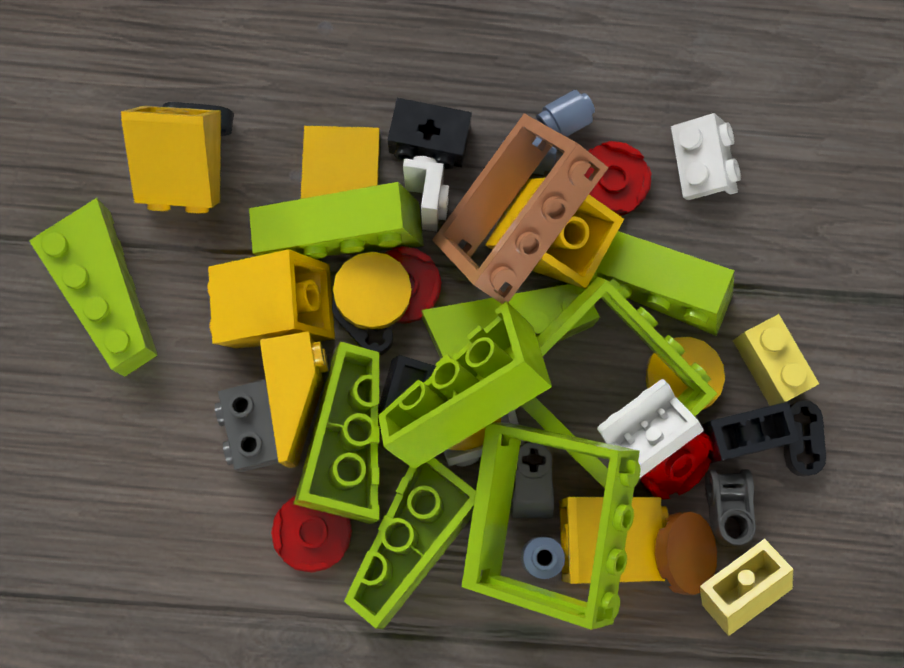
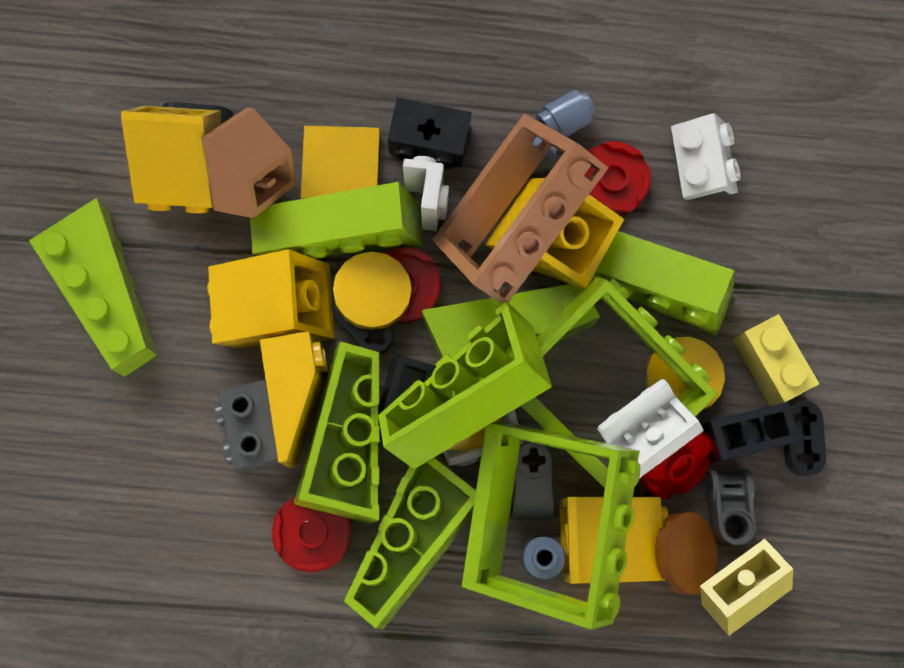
(247, 165): none -> nougat slope

